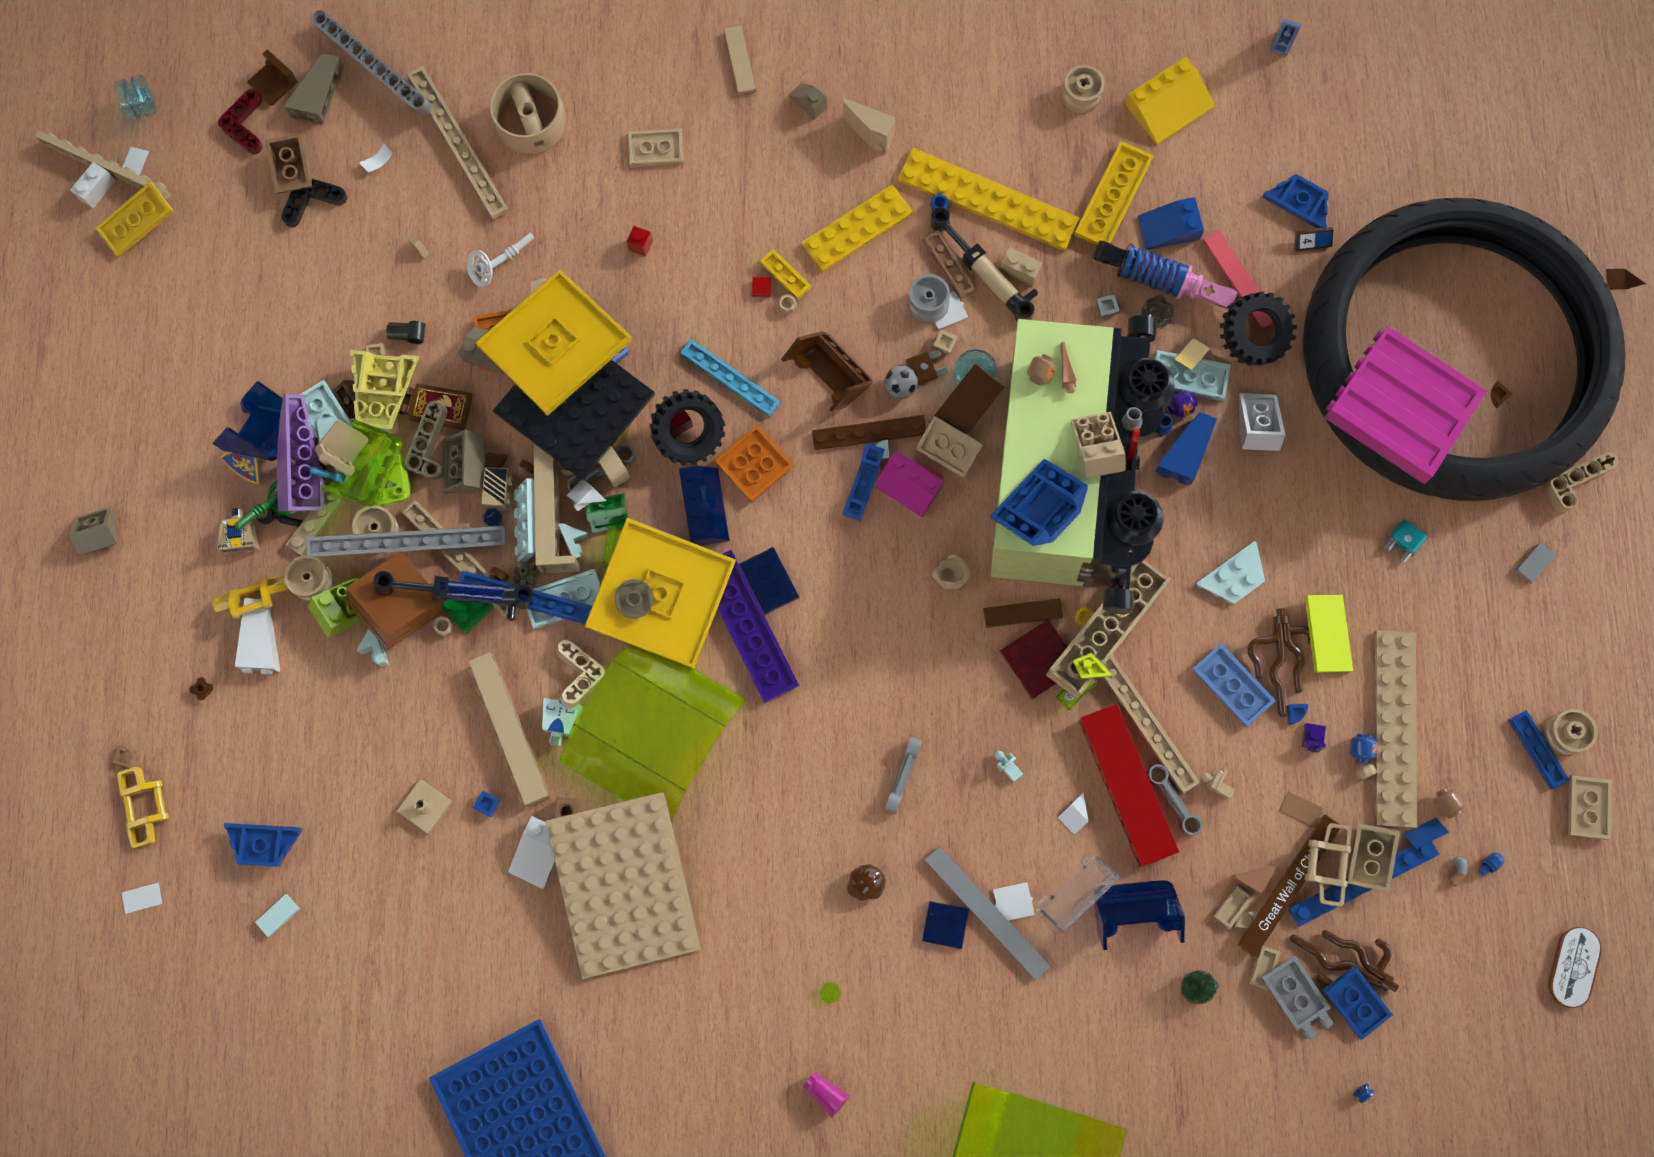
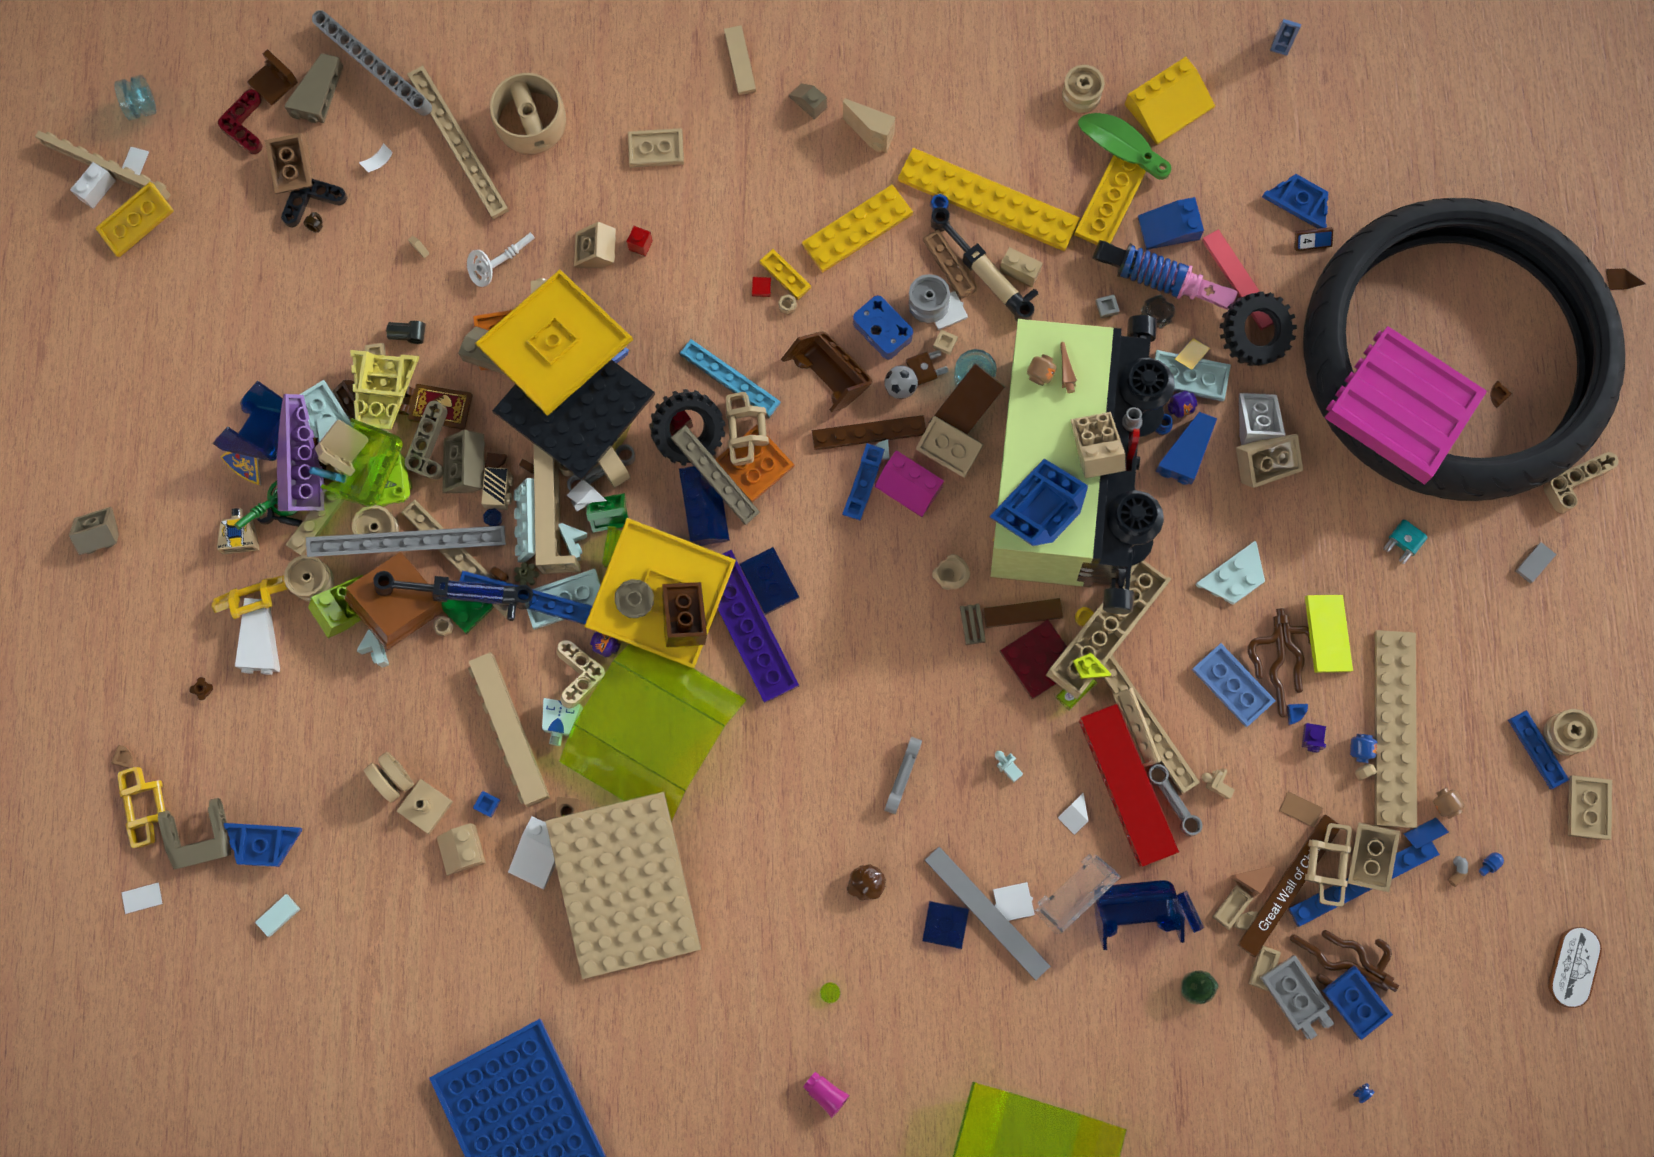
(197, 852): none -> dark tan connector
(312, 223): none -> dark brown tile
(388, 778): none -> tan wheel
(461, 849): none -> tan slope
(595, 246): none -> tan slope
(604, 644): none -> dark purple head
(684, 614): none -> reddish brown slope
(715, 474): none -> dark tan tile
(750, 440): none -> tan bar
(887, 323): none -> blue axle
(970, 608): none -> dark tan tile
(1123, 142): none -> bright green plant
(1137, 726): none -> tan tile
(1190, 911): none -> clear blue tile
(1269, 460): none -> tan slope

